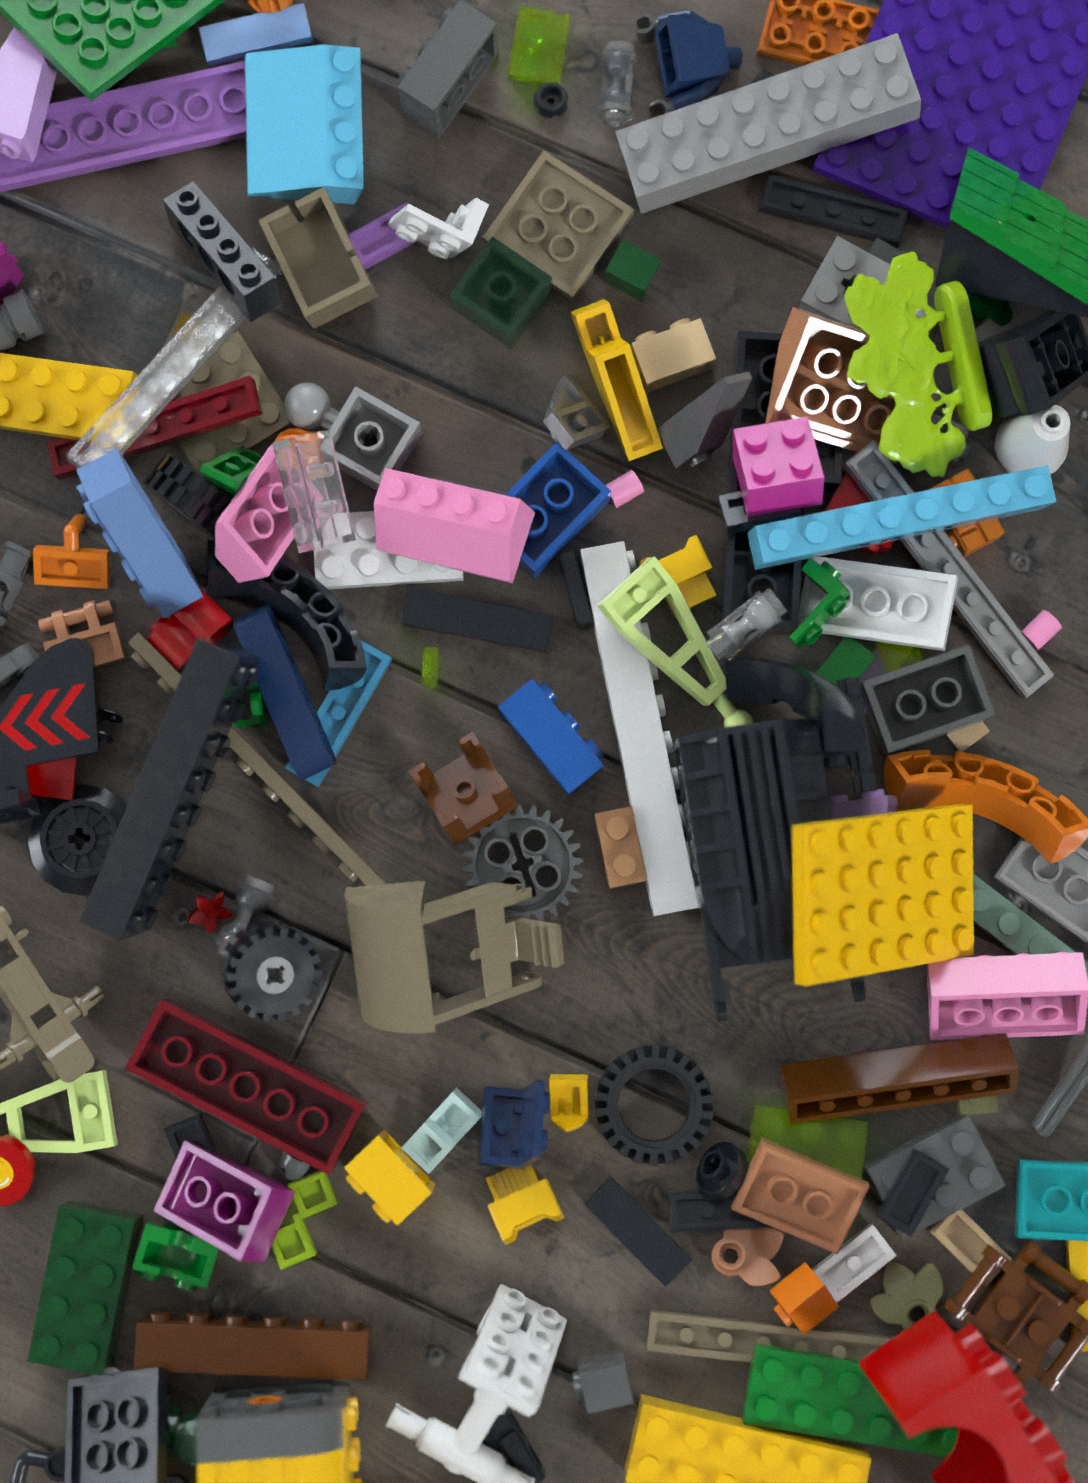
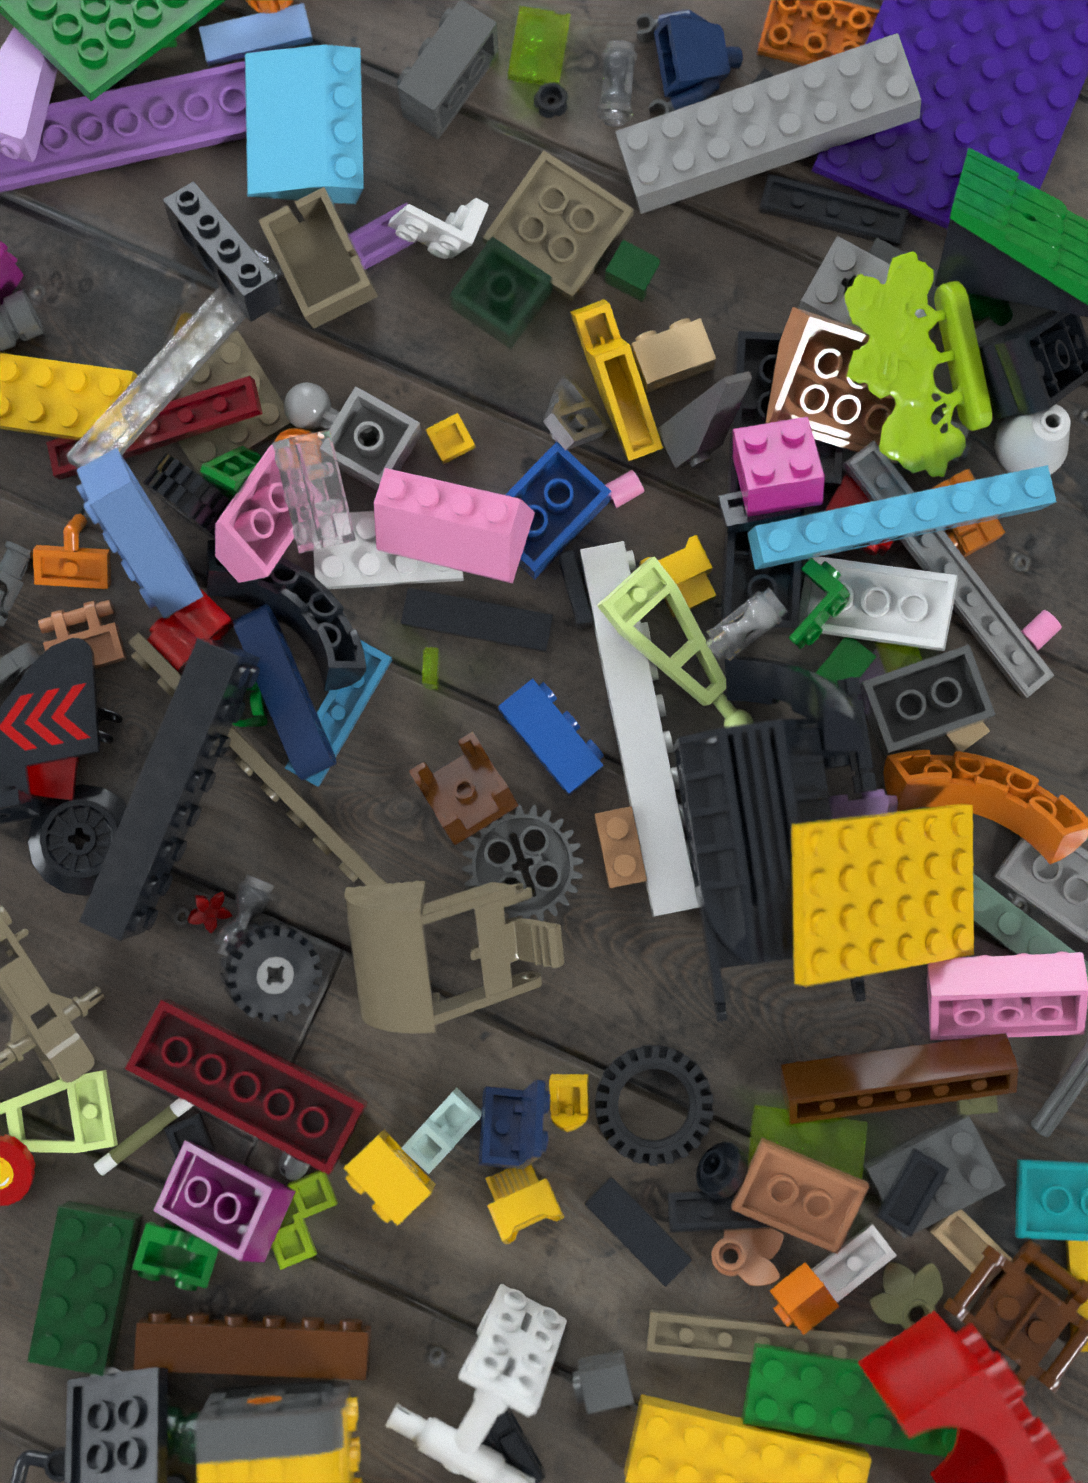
(142, 1135): none -> olive bar
(450, 438): none -> yellow plate

